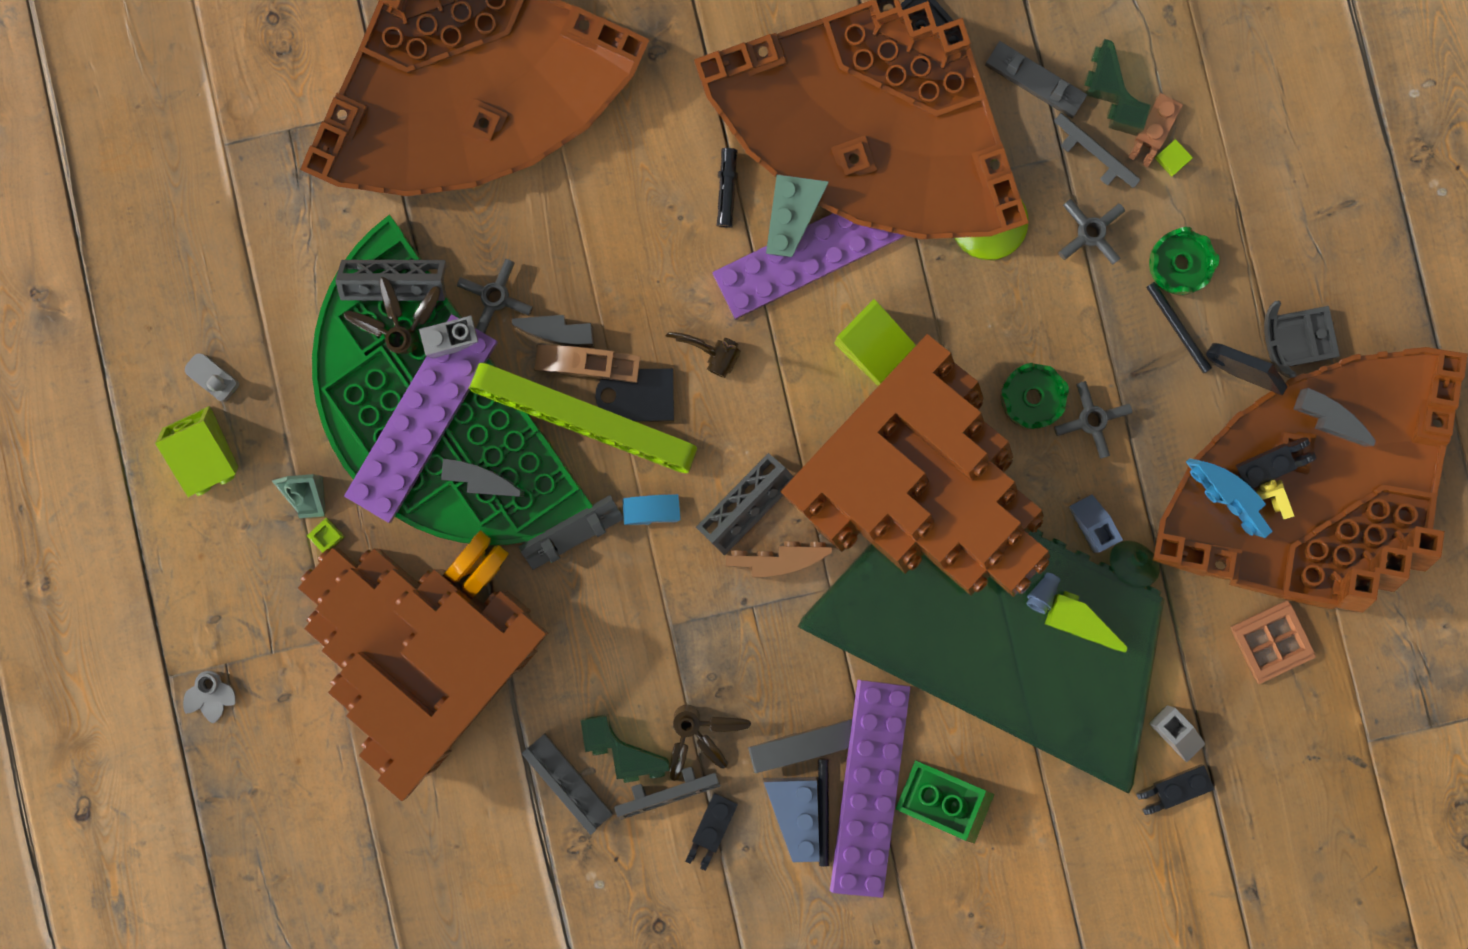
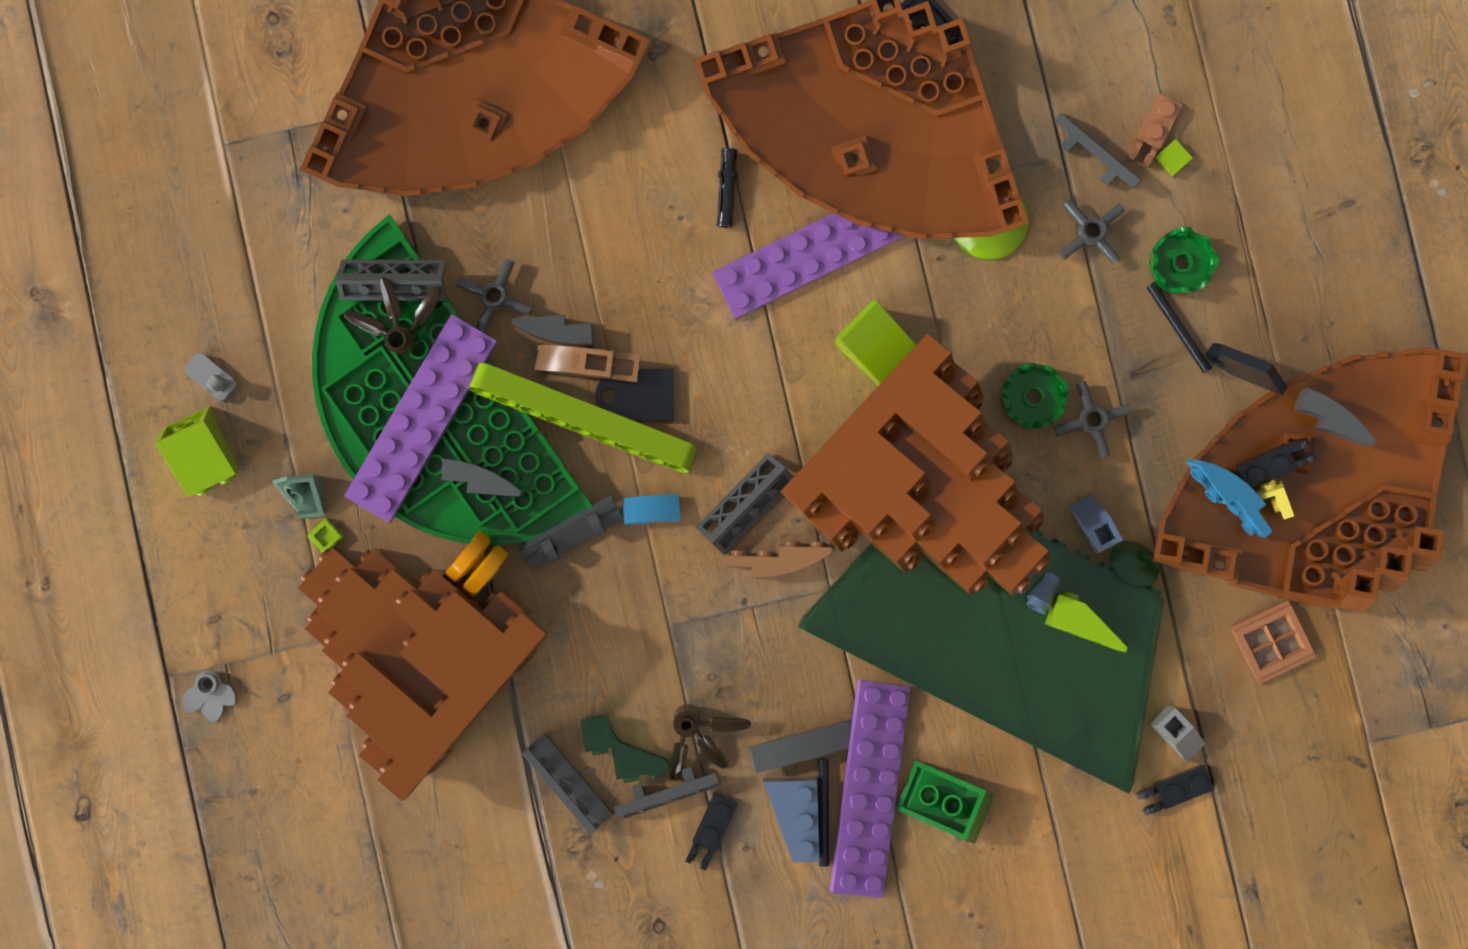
(448, 337): light grey slope -> none
(721, 357): dark brown plant -> none
(792, 210): sand green wing -> none
(1035, 79): dark grey hinge -> none
(1107, 84): clear green arch -> none
(1299, 337): dark grey piece -> none

